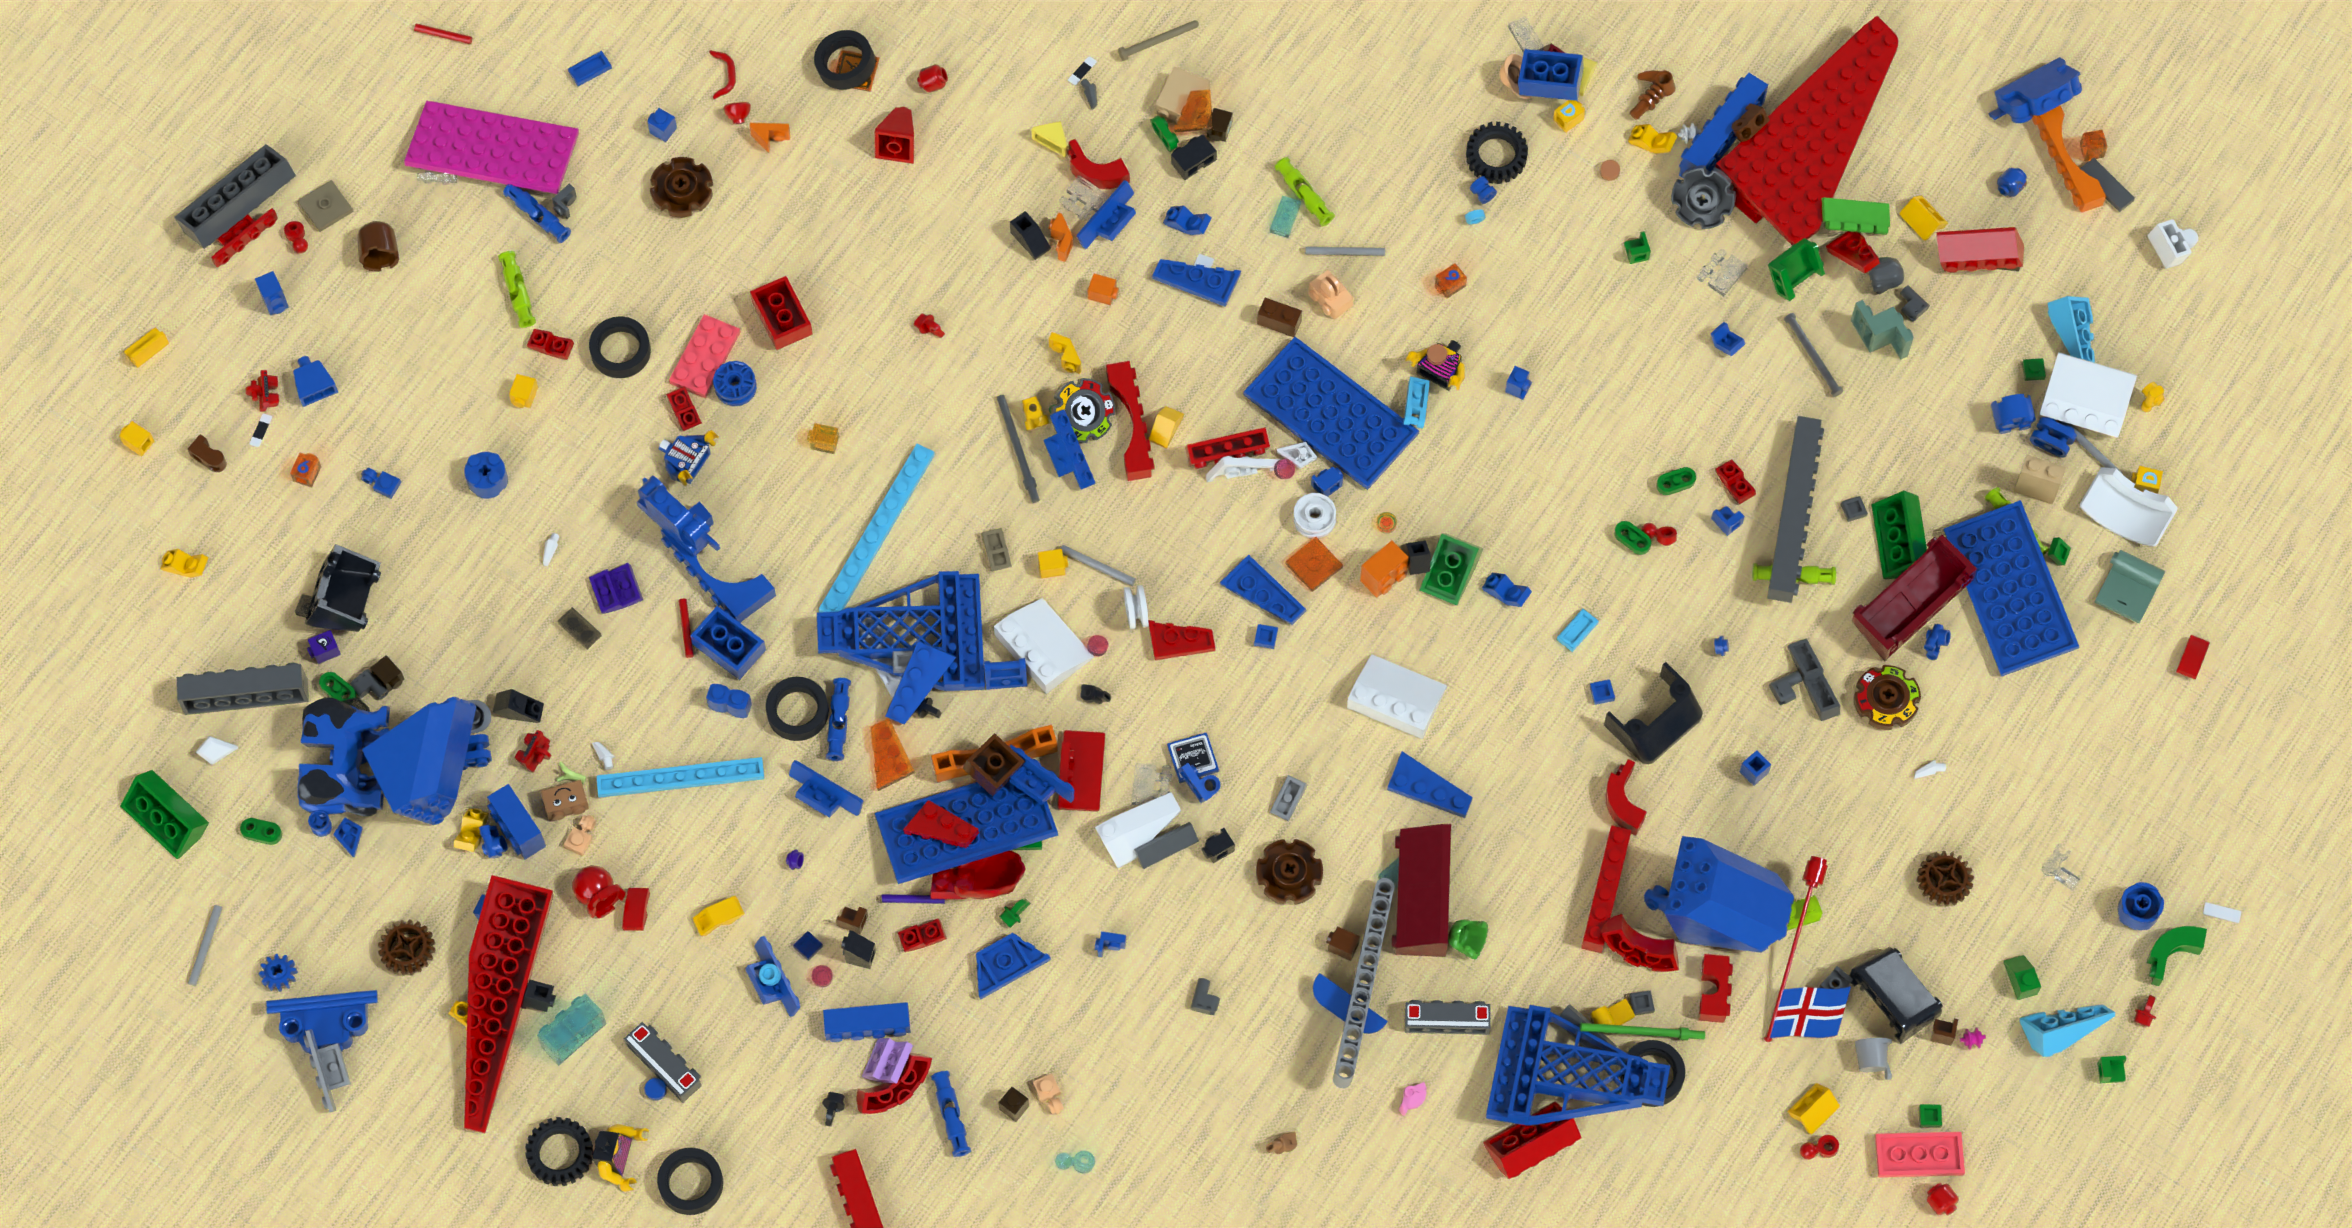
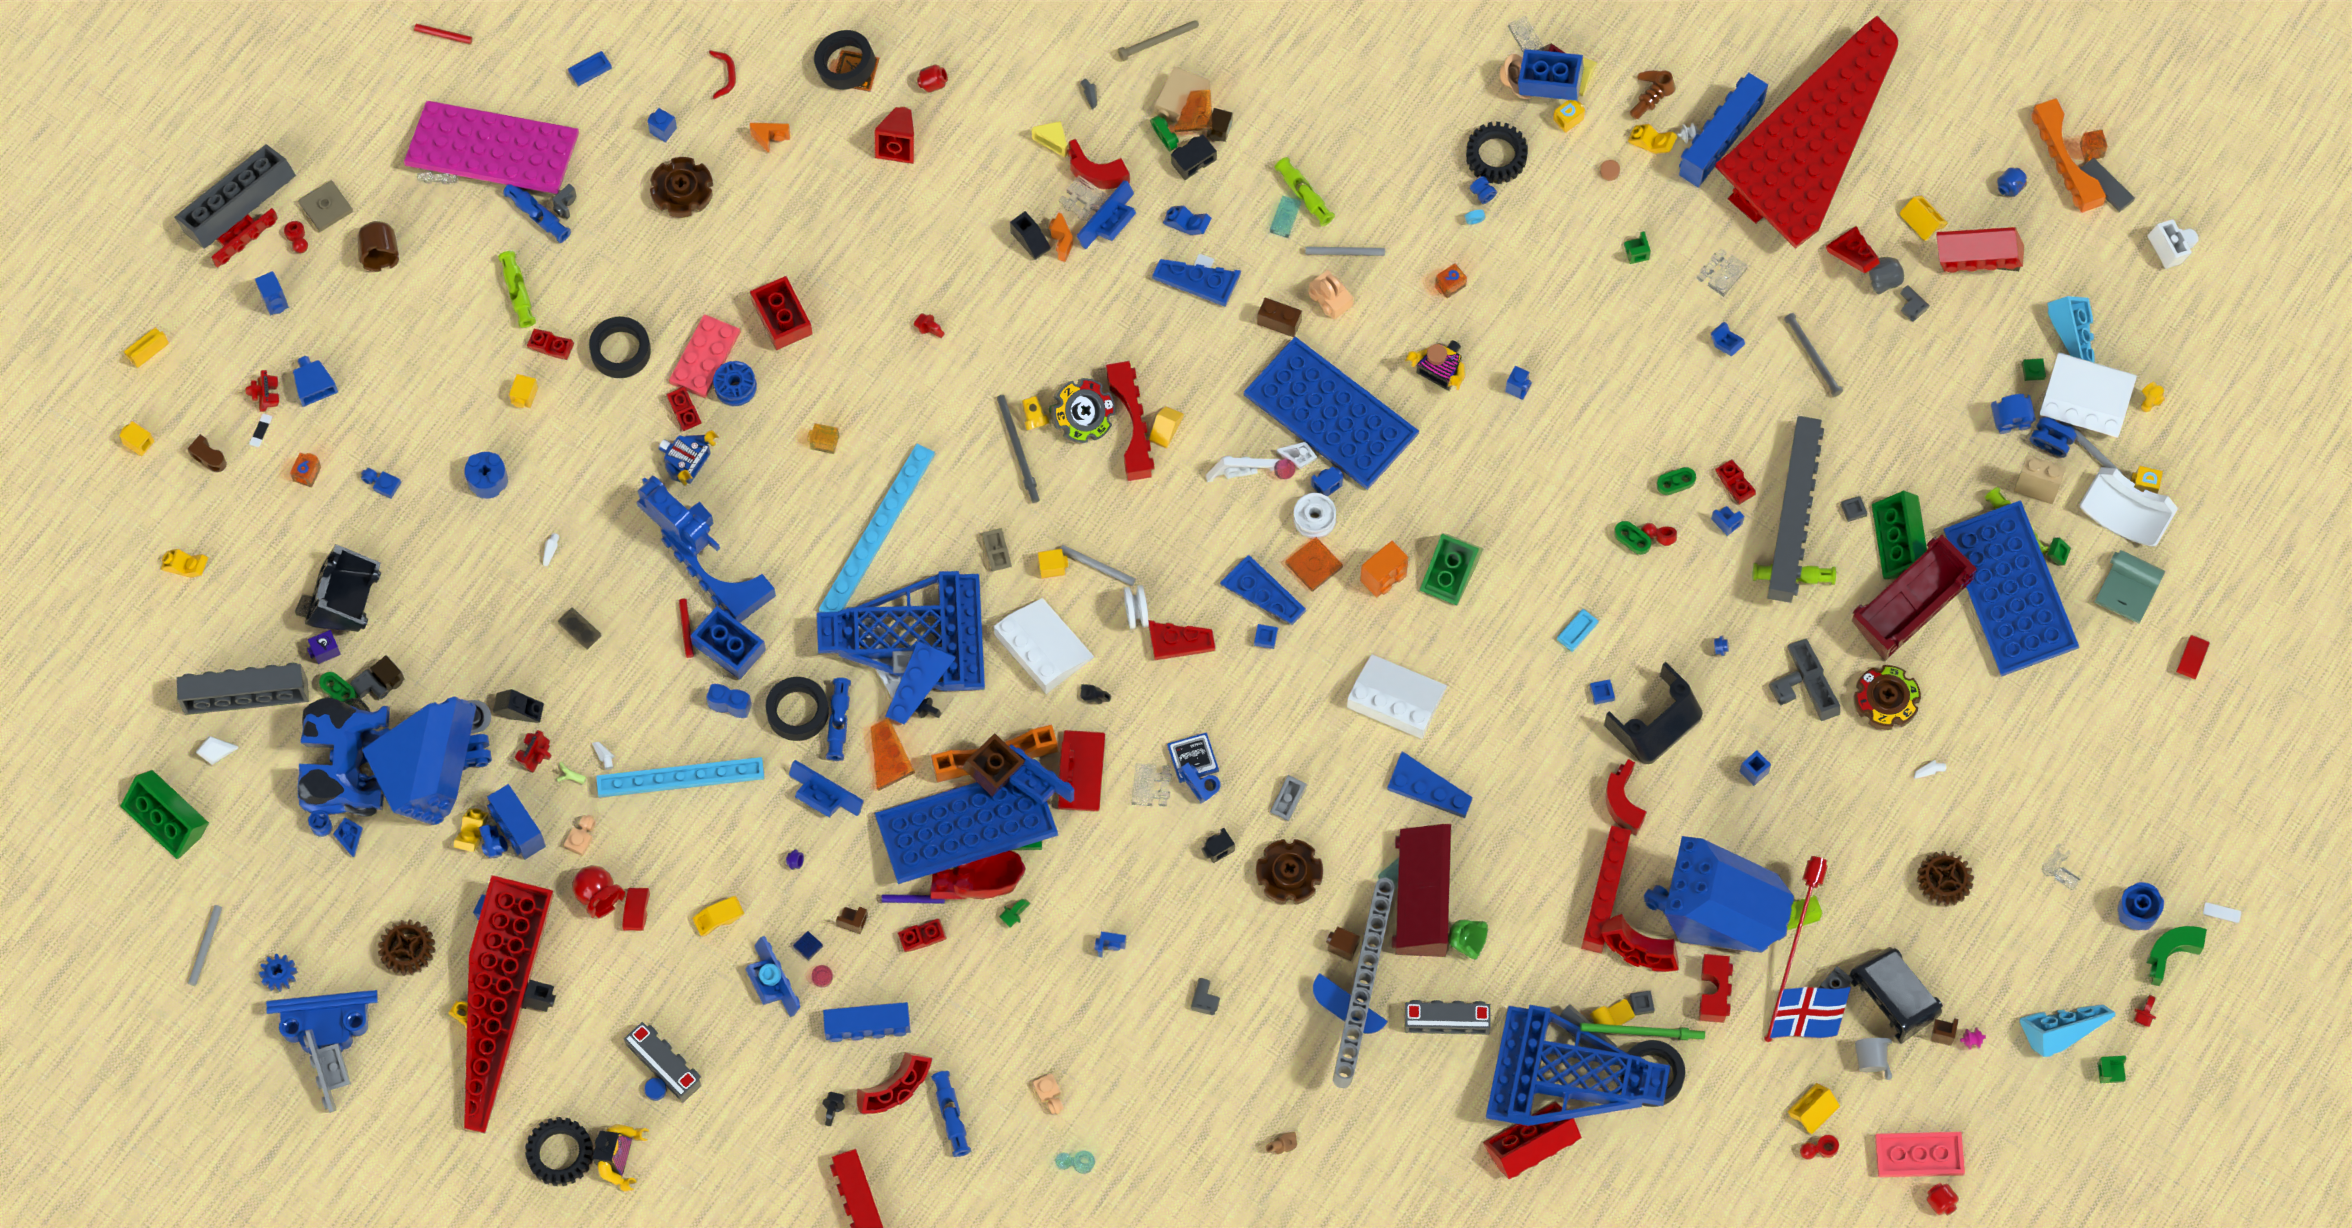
(260, 830): green plate -> none
(565, 800): medium nougat brick -> none
(571, 1029): clear light blue brick -> none
(616, 588): dark purple slope -> none
(699, 1205): black tyre -> none
(737, 111): red brick -> none
(858, 950): black slope -> none
(887, 1061): lavender slope -> none
(940, 824): red wing -> none
(999, 677): blue plate -> none
(1006, 962): blue wing -> none
(1013, 1104): dark brown brick -> none
(1066, 451): blue bracket -> none
(1070, 359): yellow slope -> none
(1082, 70): sticker -> none
(1097, 645): clear pink tile -> none
(1102, 289): orange brick -> none
(1137, 827): white wedge -> none
(1166, 845): dark grey tile -> none
(1233, 445): red brick -> none
(1386, 522): clear yellow tile -> none
(1413, 1097): bright pink piece -> none
(1416, 402): medium azure plate -> none
(1418, 556): black slope -> none
(1504, 590): blue slope -> none
(1718, 197): dark grey piece -> none
(1750, 122): reddish brown leg -> none
(1795, 266): green panel -> none
(1856, 216): bright green windscreen -> none
(1882, 329): sand green bracket -> none
(1930, 1115): green plate -> none
(1934, 639): blue plate -> none
(2022, 977): green slope -> none
(2037, 92): blue brick -> none

